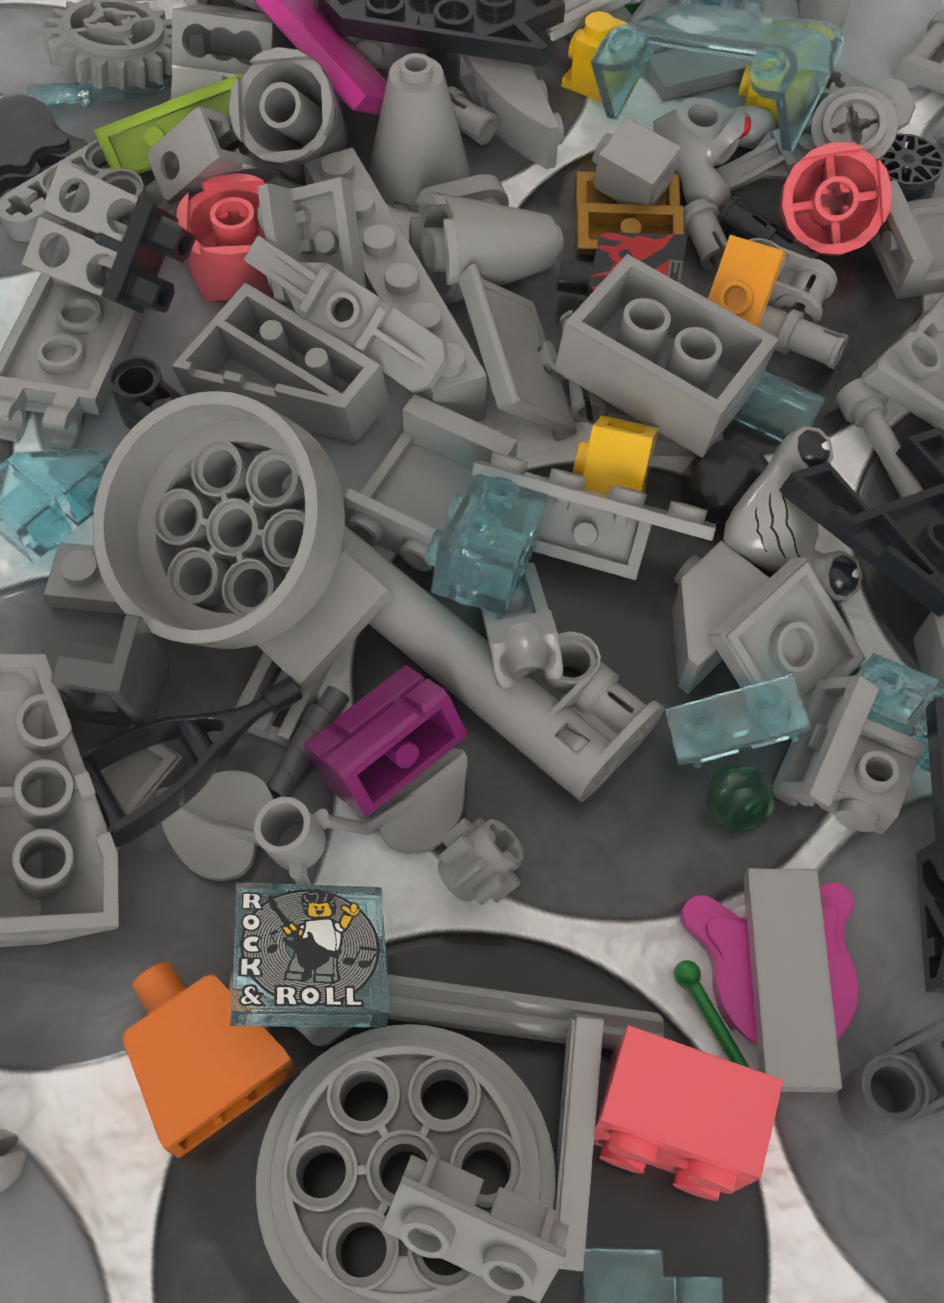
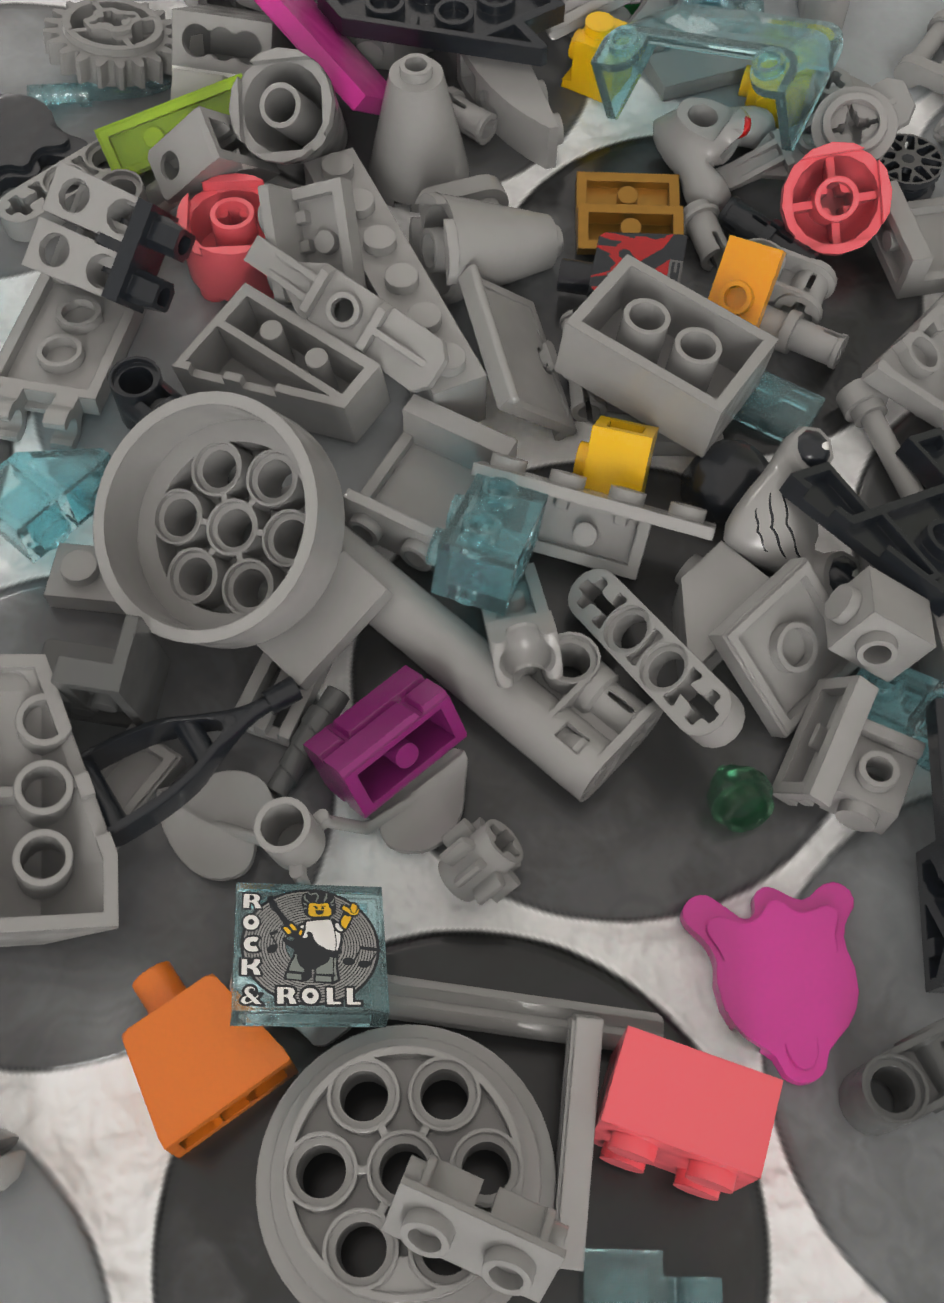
(634, 164): light grey brick -> none
(650, 655): none -> light grey beam
(688, 975): green hinge -> none
(736, 720): clear light blue hinge -> none
(791, 979): light grey tile -> none
(879, 624): none -> light grey brick

